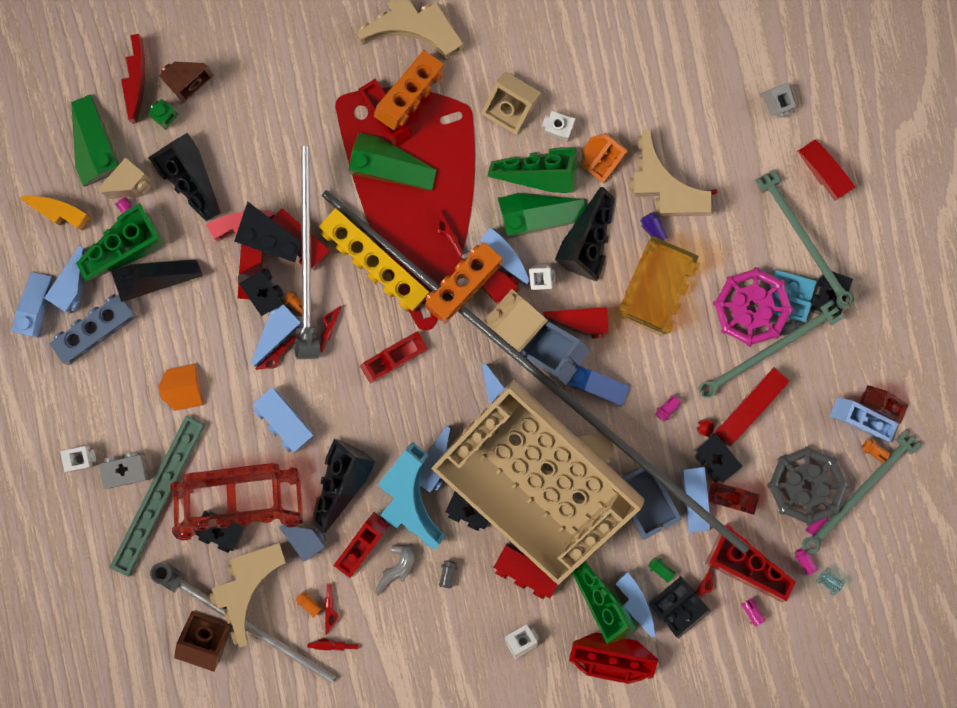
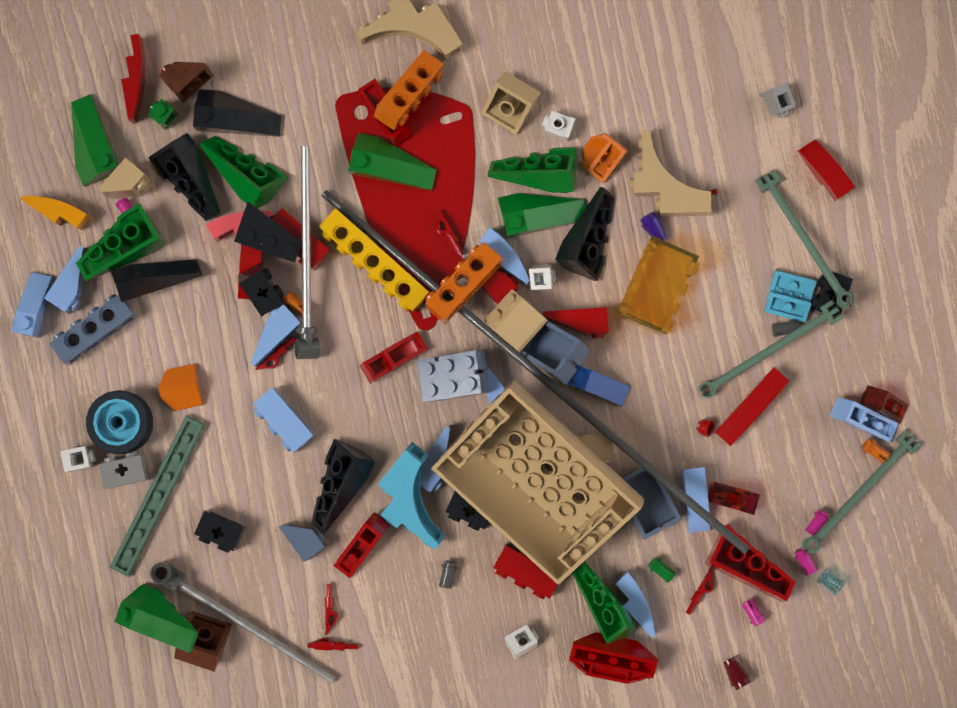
(104, 417): none -> wheel
(153, 616): none -> green wedge
(225, 113): none -> black wedge
(230, 478): clear red windscreen -> none
(236, 595): tan arch -> none
(245, 175): none -> green wedge
(308, 604): orange pin -> none
(326, 335): red hand -> none
(400, 570): light grey piece -> none
(453, 376): none -> piece
(667, 408): dark pink pin -> none
(679, 607): black slope -> none
(728, 463): black brick -> none
(737, 675): none -> dark red cone
(763, 313): dark pink plate -> none
(820, 487): dark grey plate -> none

